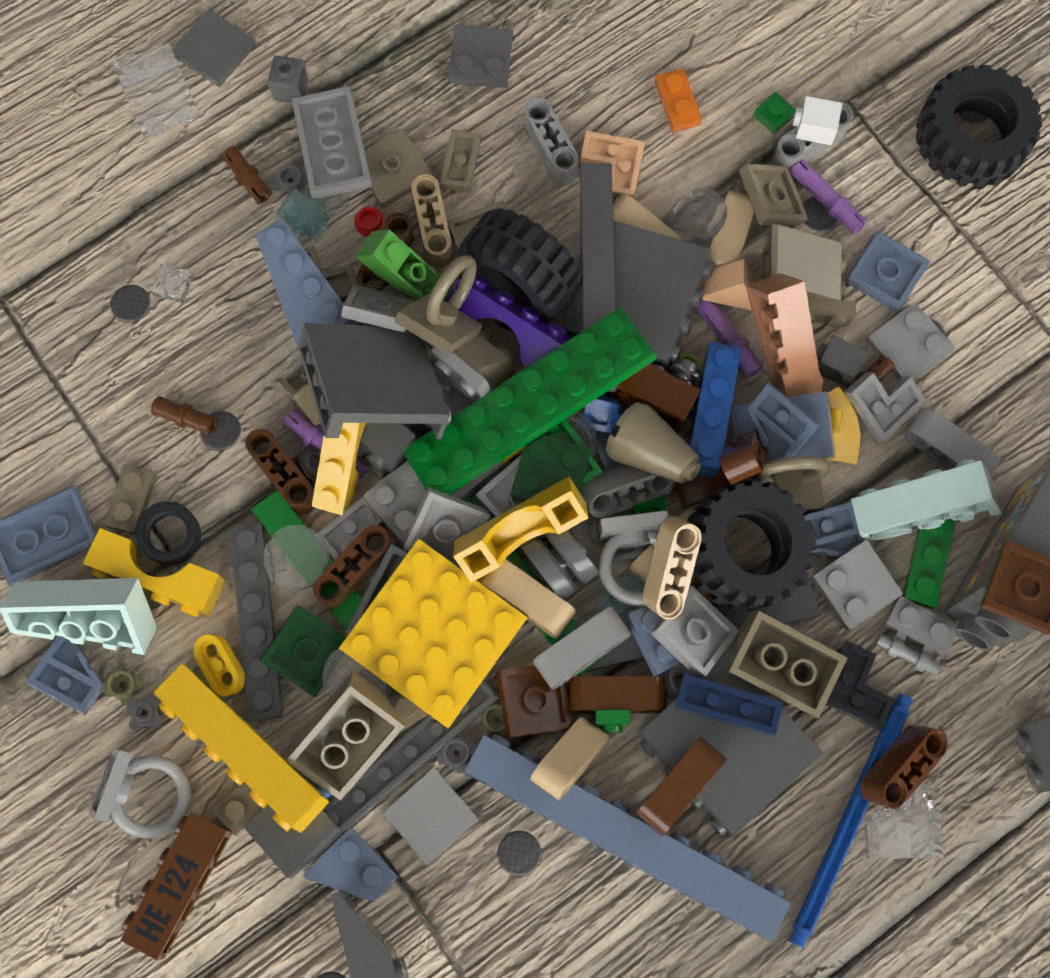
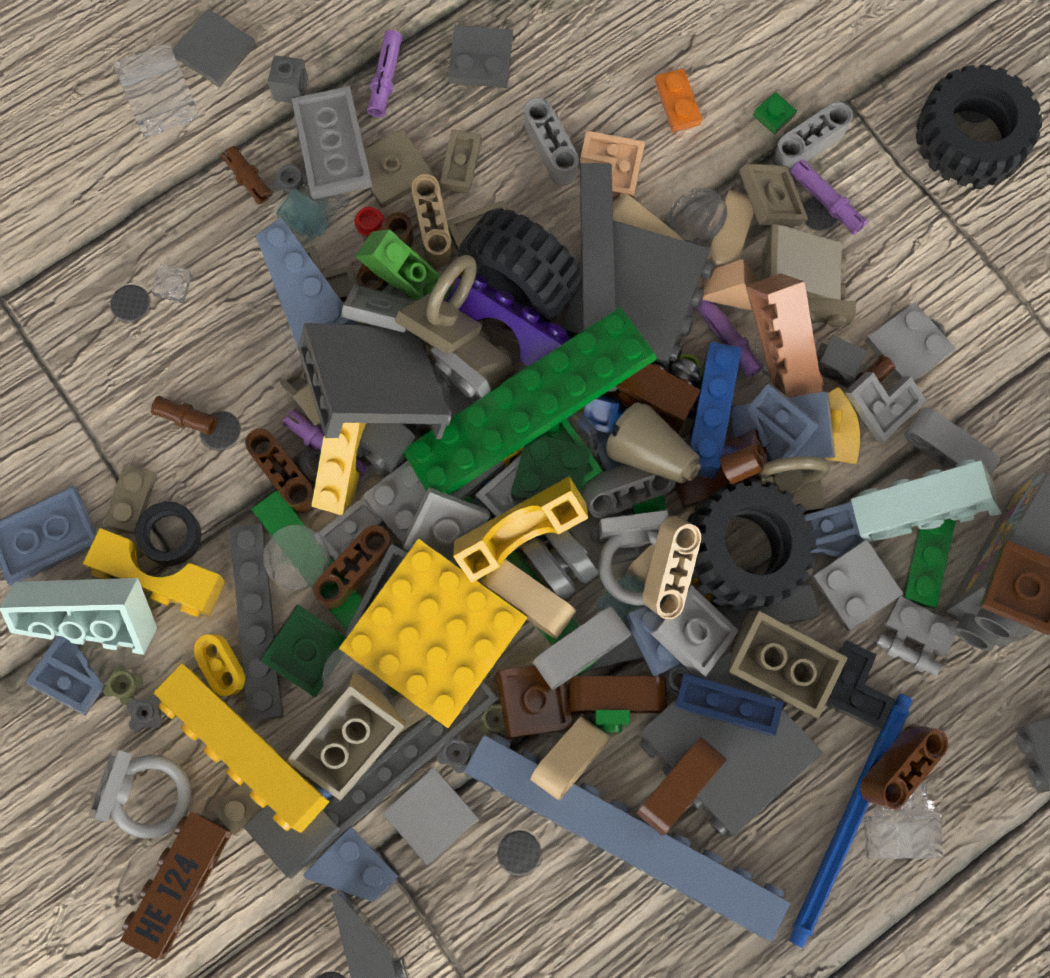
(382, 83): none -> medium lavender pin
(817, 120): white brick -> none
(887, 271): sand blue tile -> none

